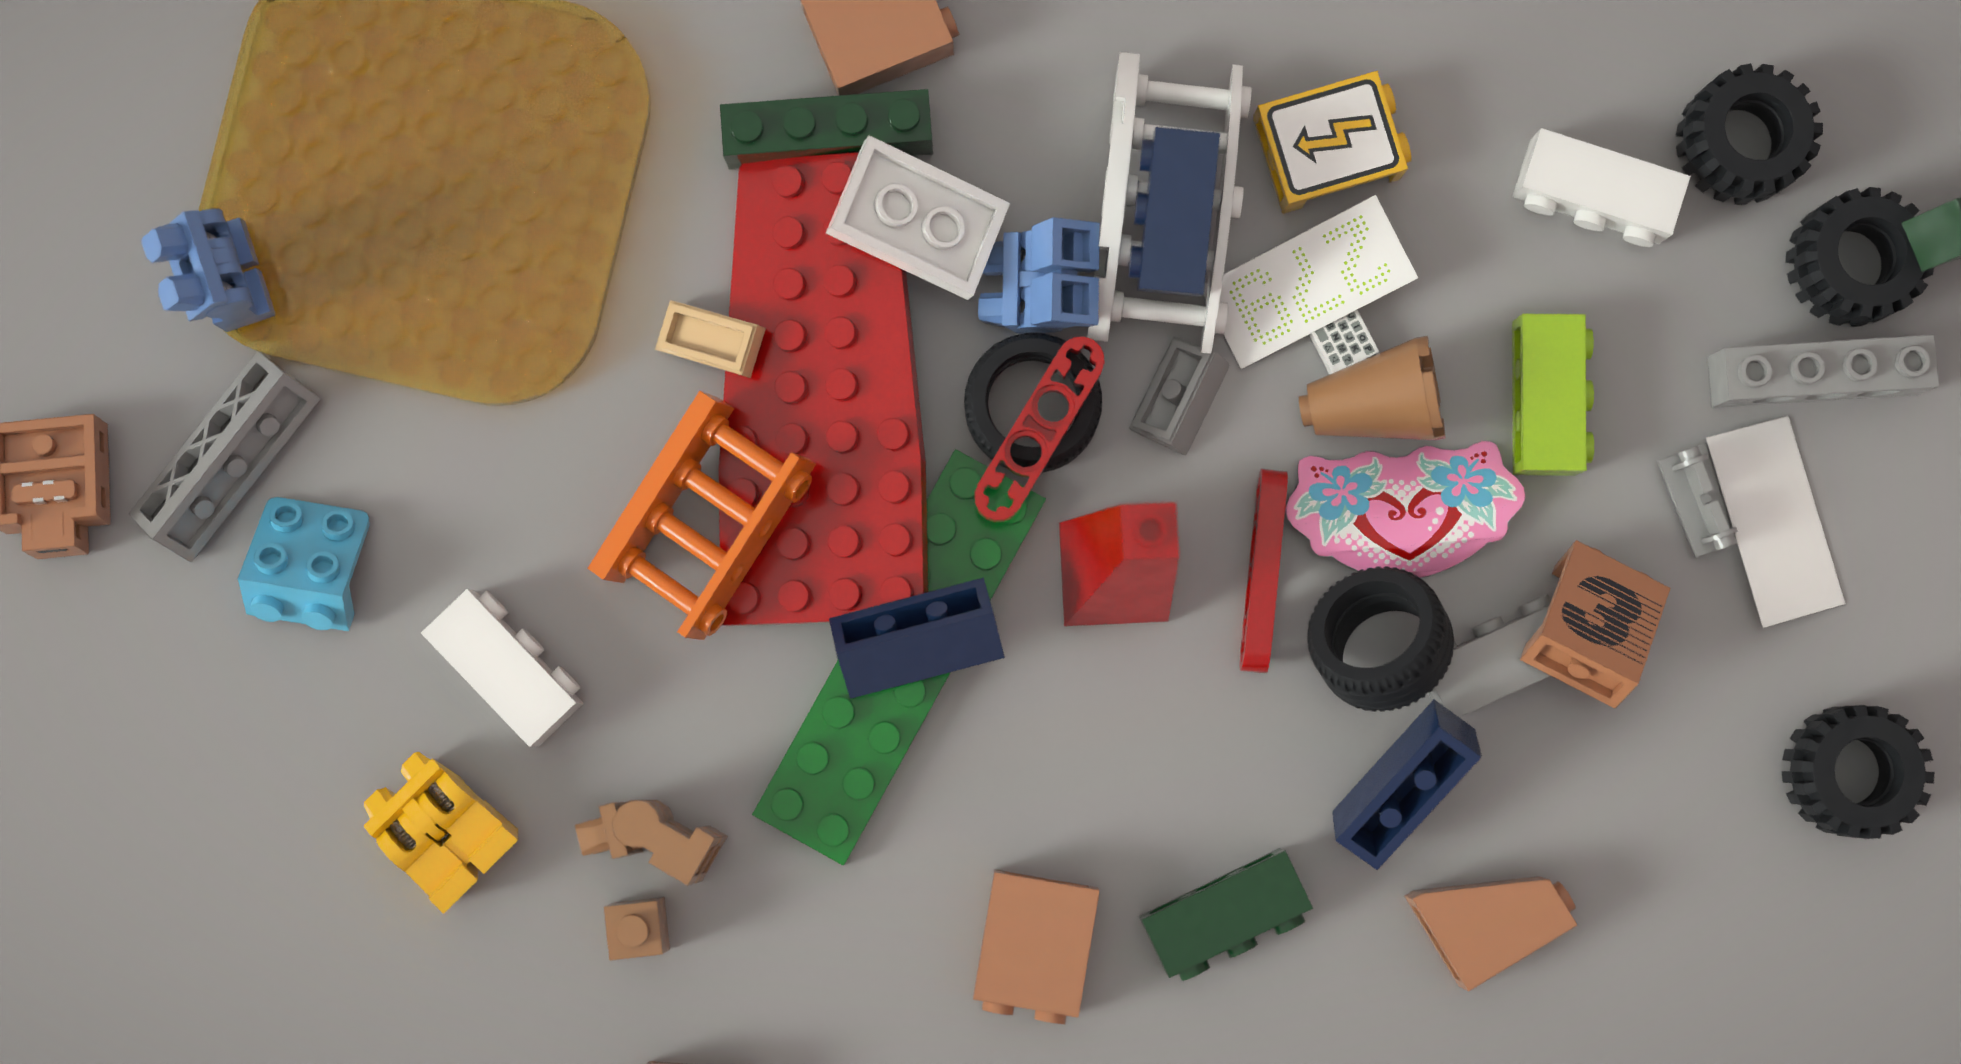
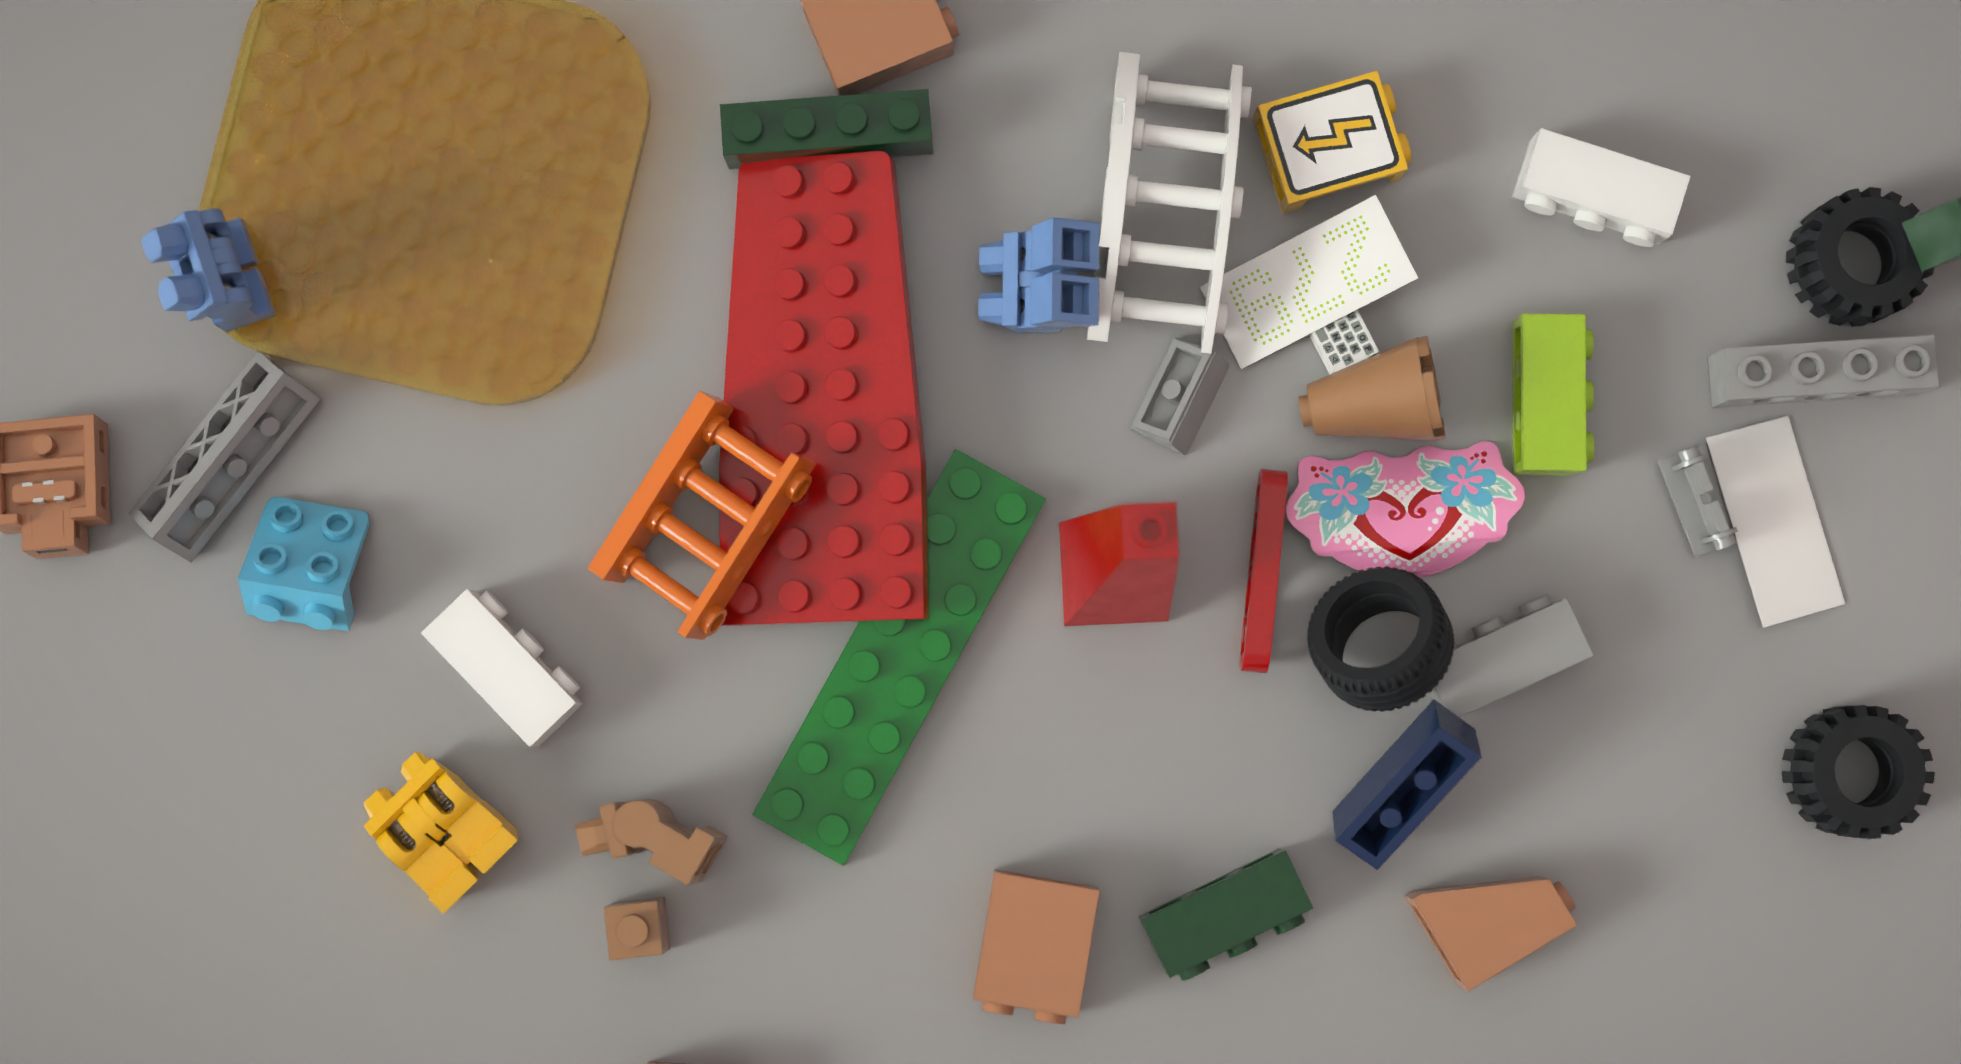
(710, 338): tan tile -> none
(916, 638): dark blue brick -> none
(918, 218): white plate -> none
(1019, 349): black tyre -> none
(1034, 426): red beam -> none
(1175, 211): dark blue brick -> none
(1597, 625): nougat panel -> none
(1782, 111): black tyre -> none

